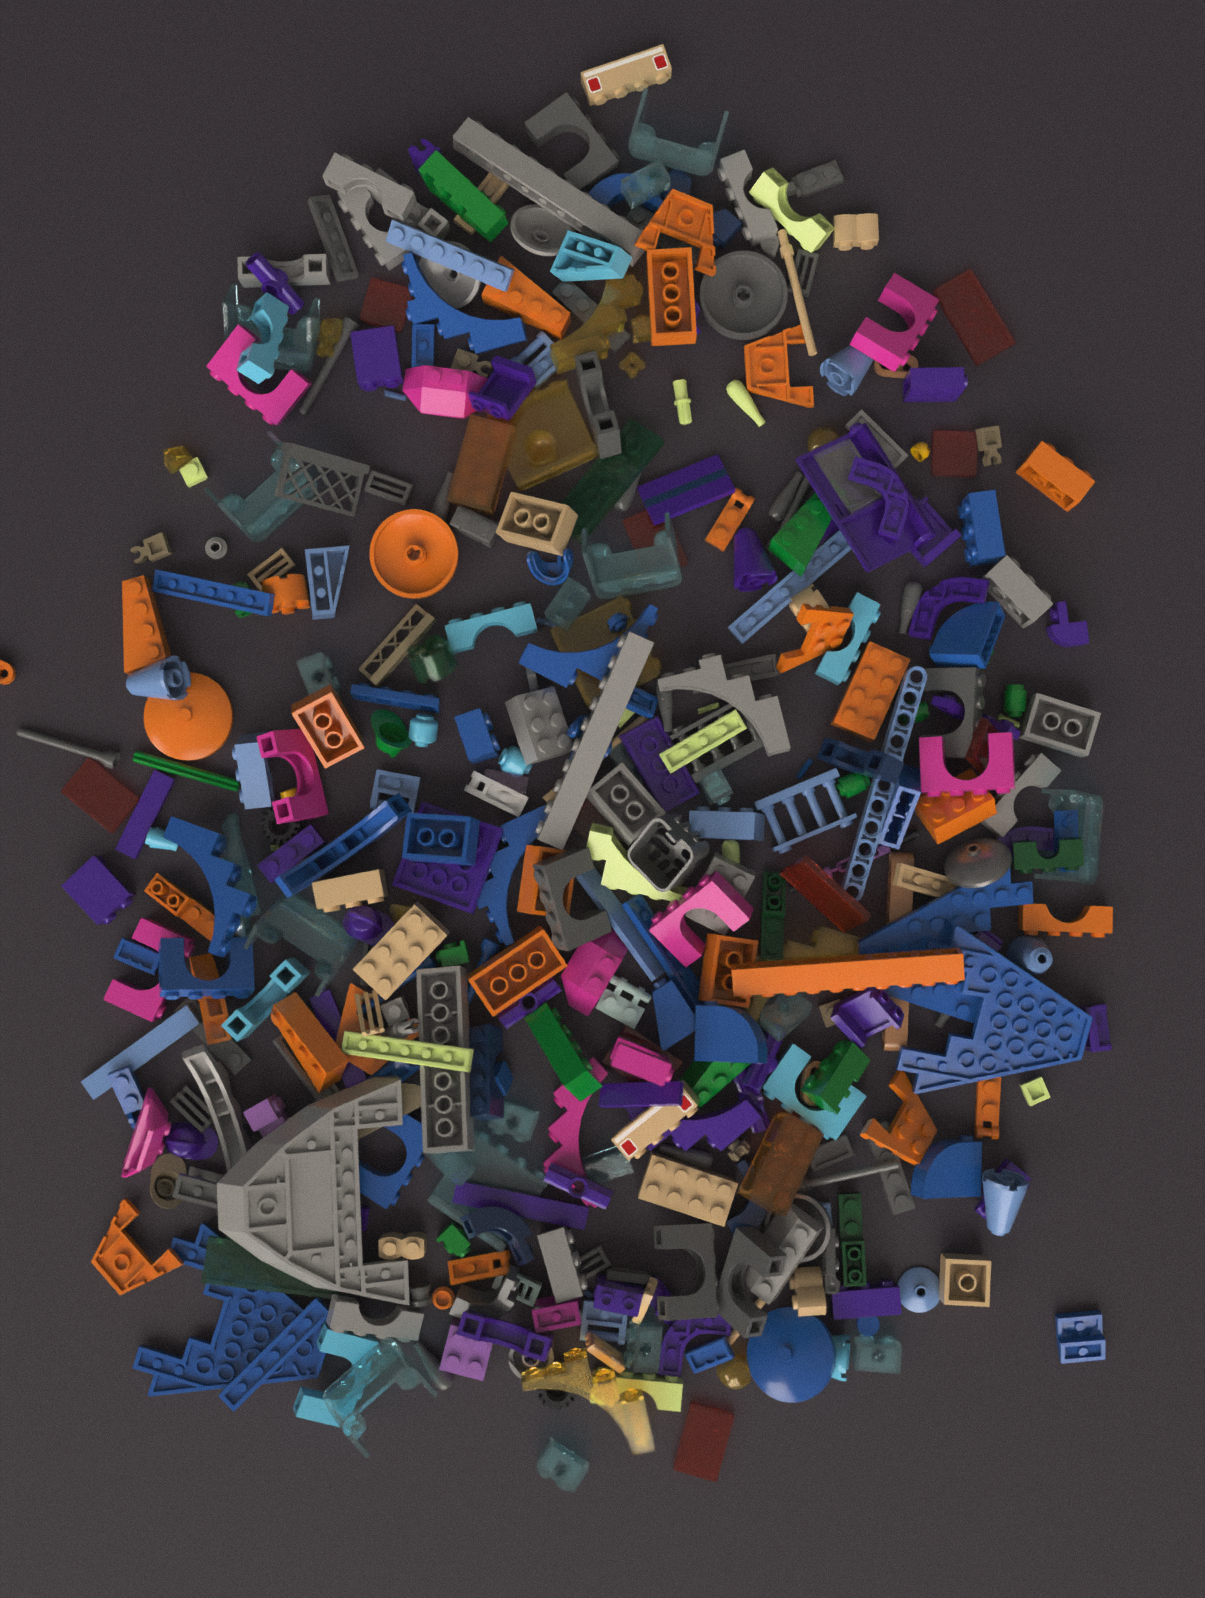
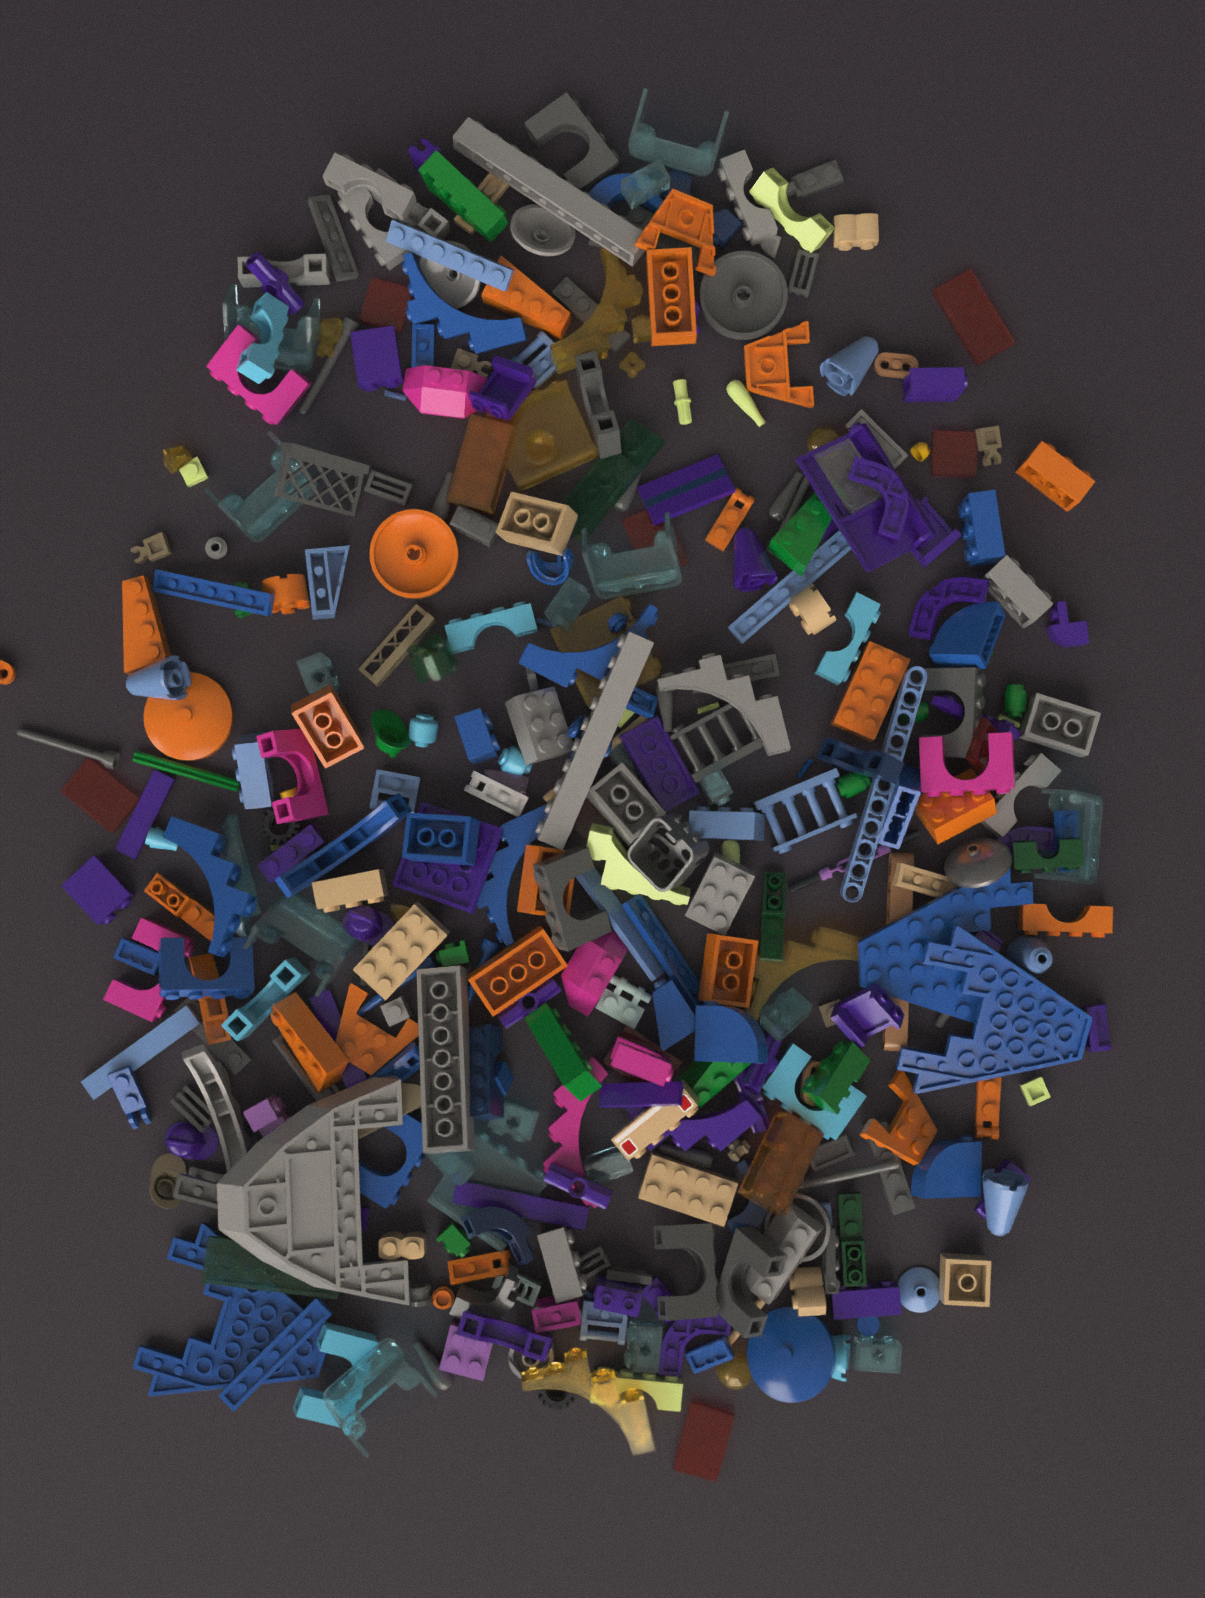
(123, 1260): orange wing -> none
(147, 1135): dark pink wedge -> none
(267, 562): tan tile -> none
(366, 997): tan tile -> none
(401, 1323): light grey arch -> none
(402, 699): blue plate -> none
(402, 1029): light grey pin -> none
(407, 1051): yellowish green tile -> none
(555, 1455): clear light blue brick -> none
(589, 259): medium azure wedge -> none
(605, 1352): tan tile -> none
(626, 75): tan brick -> none
(646, 1299): tan tile -> none
(702, 741): yellowish green tile -> none
(712, 894): dark pink arch -> none
(787, 254): tan bar -> none
(824, 634): orange wing -> none
(825, 894): clear red tile -> none
(847, 972): orange brick -> none
(892, 347): dark pink arch -> none
(910, 599): dark grey piece -> none
(1080, 1336): blue slope -> none

